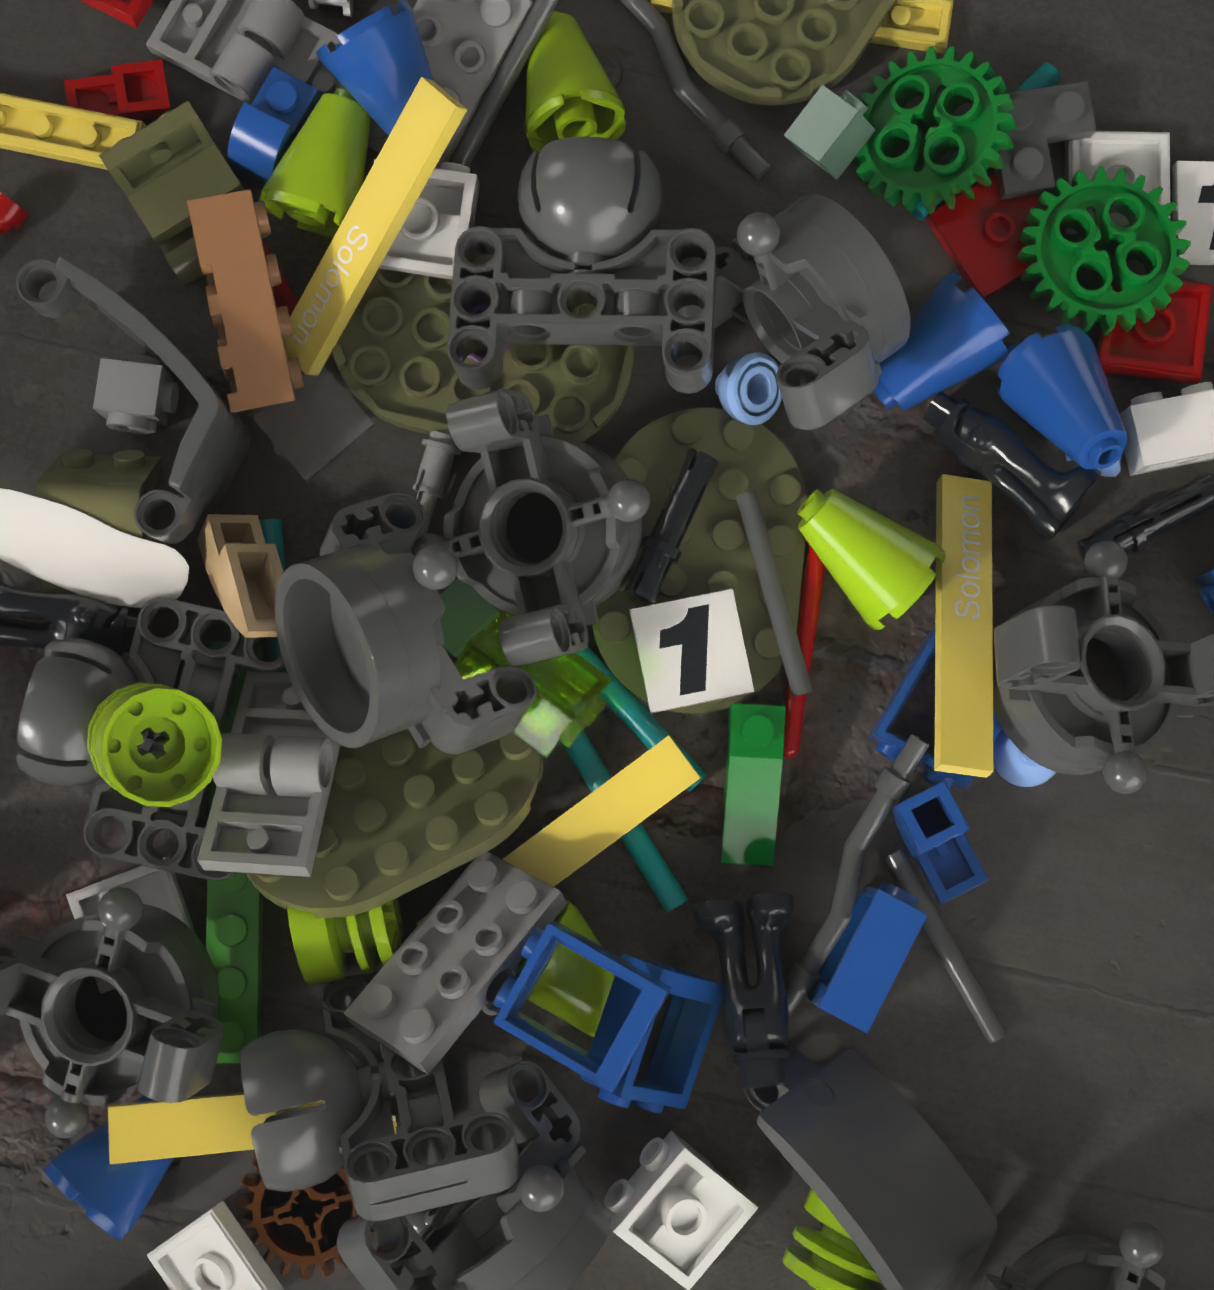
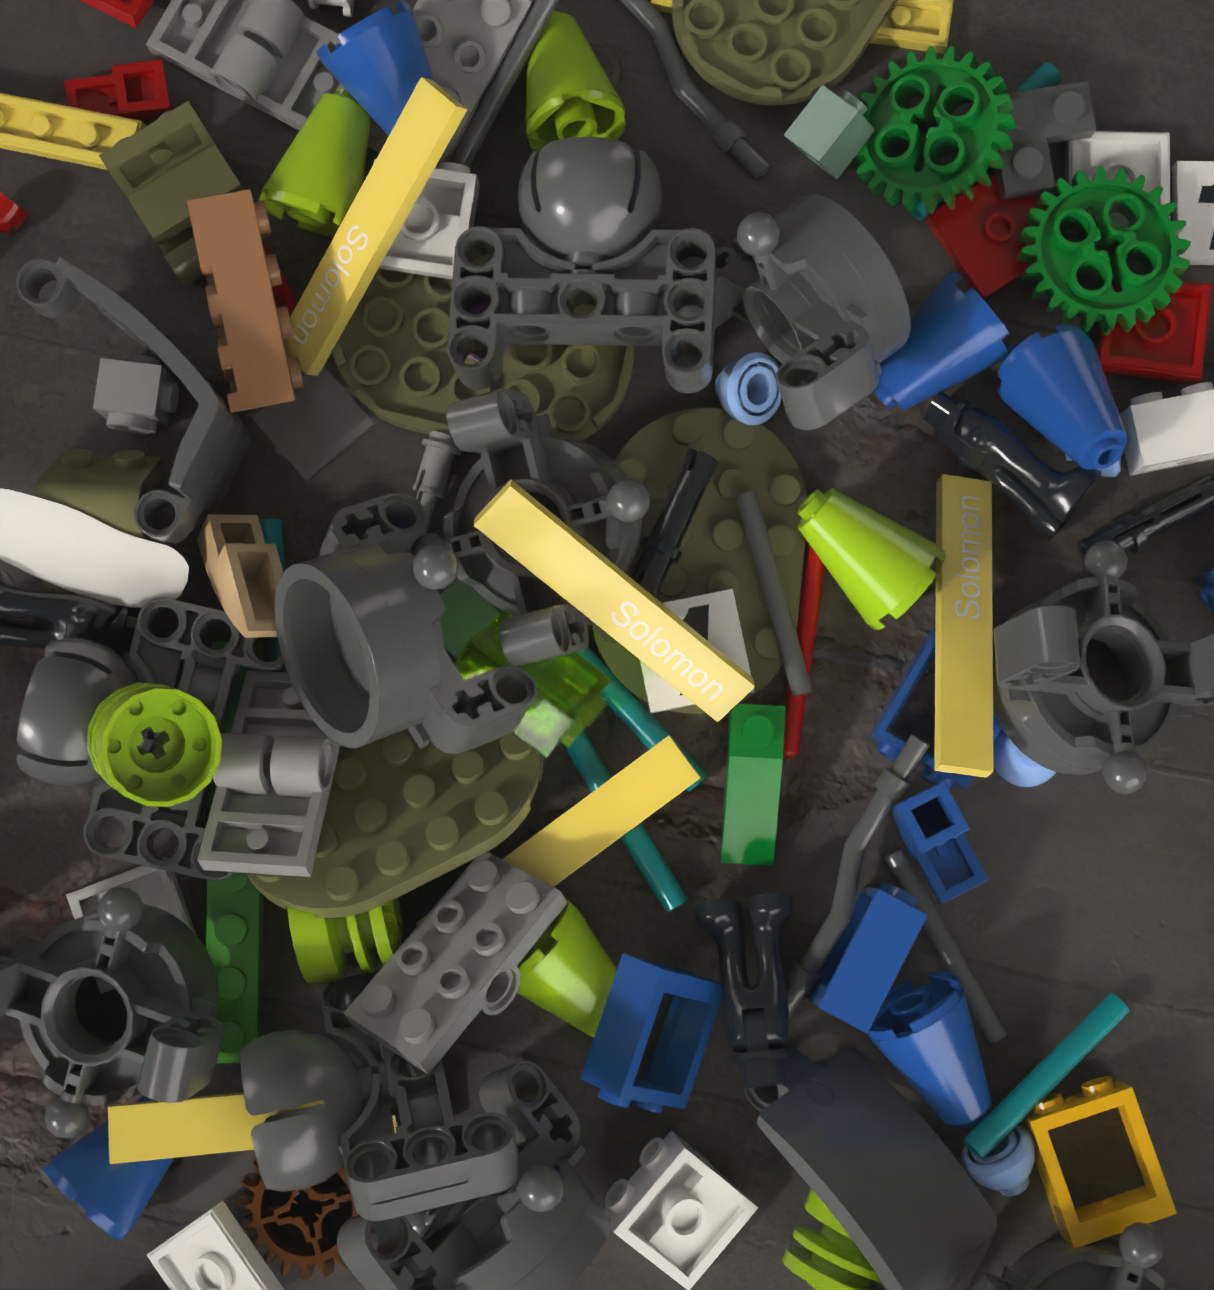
(269, 126): blue brick -> none
(516, 992): blue window -> none
(613, 600): none -> light yellow tile
(935, 1047): none -> blue cone
(1006, 1166): none -> light blue brick
(1046, 1076): none -> teal piece
(1114, 1213): none -> yellow window

